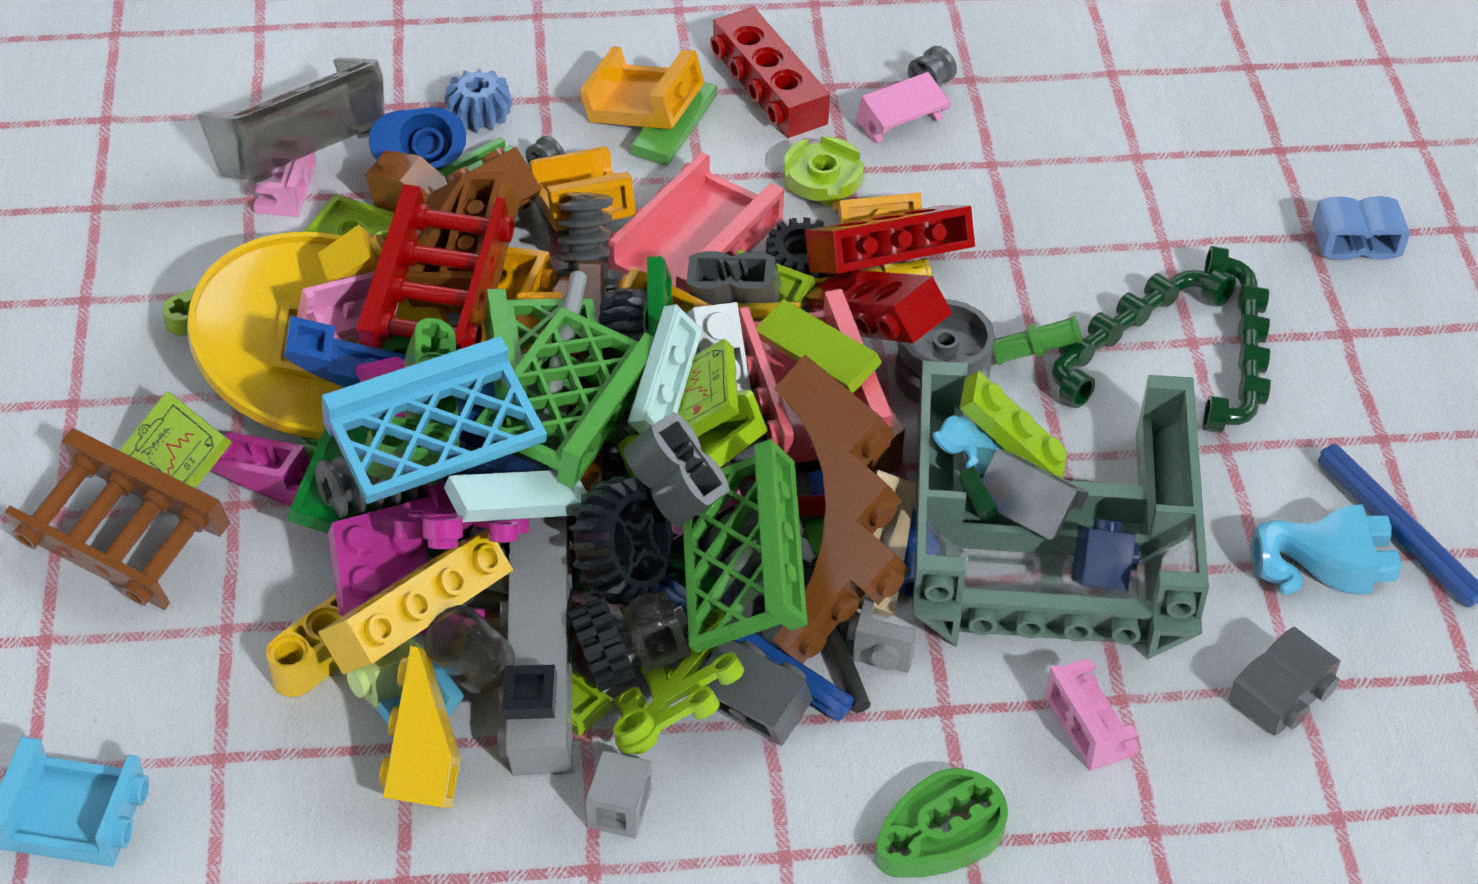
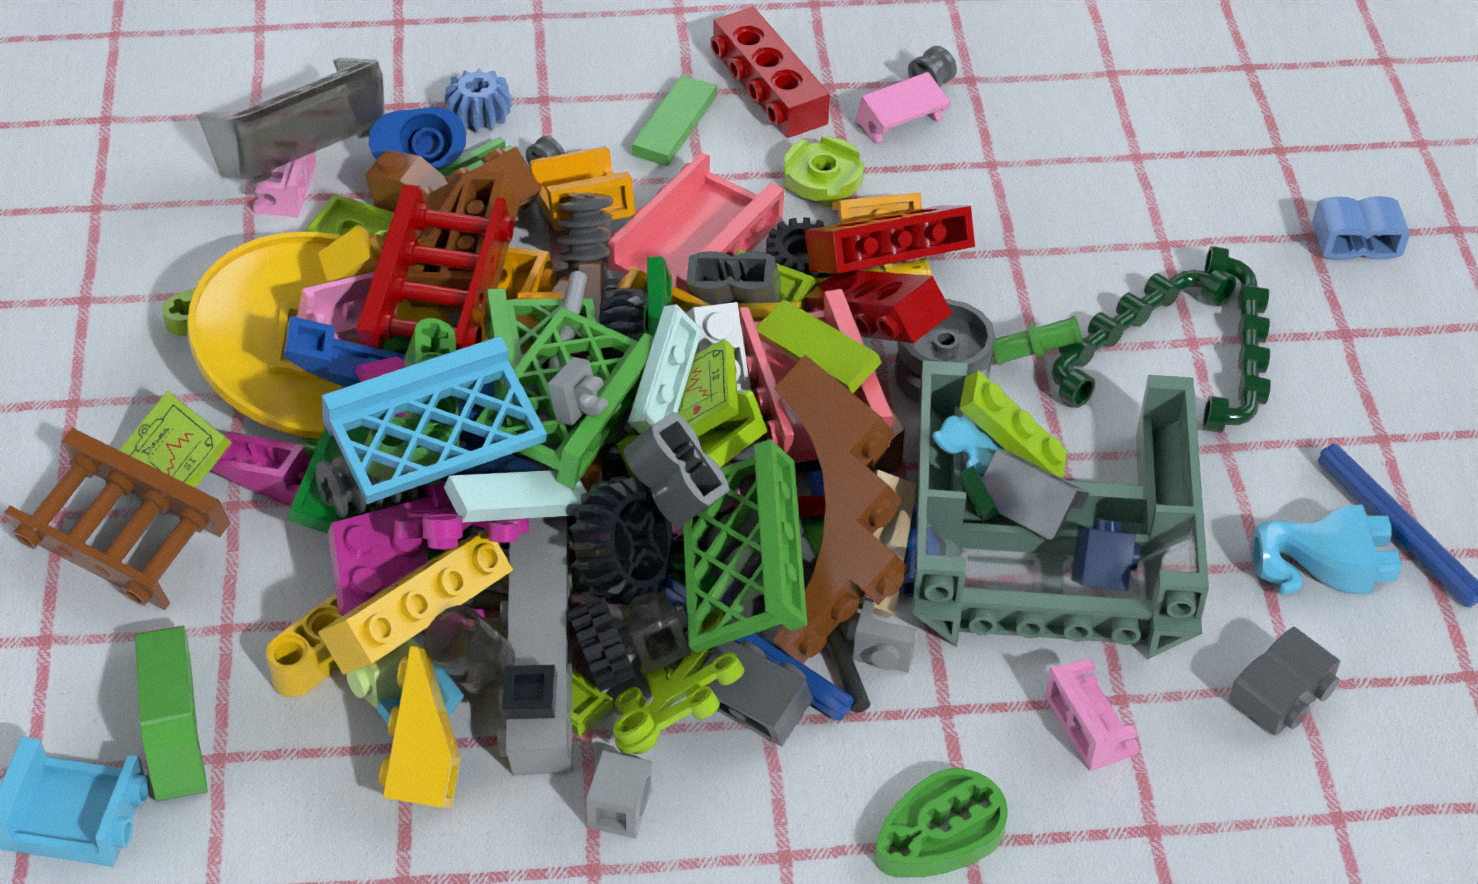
(169, 714): none -> bright green beam
(575, 392): none -> light grey tile
(641, 94): light orange panel -> none

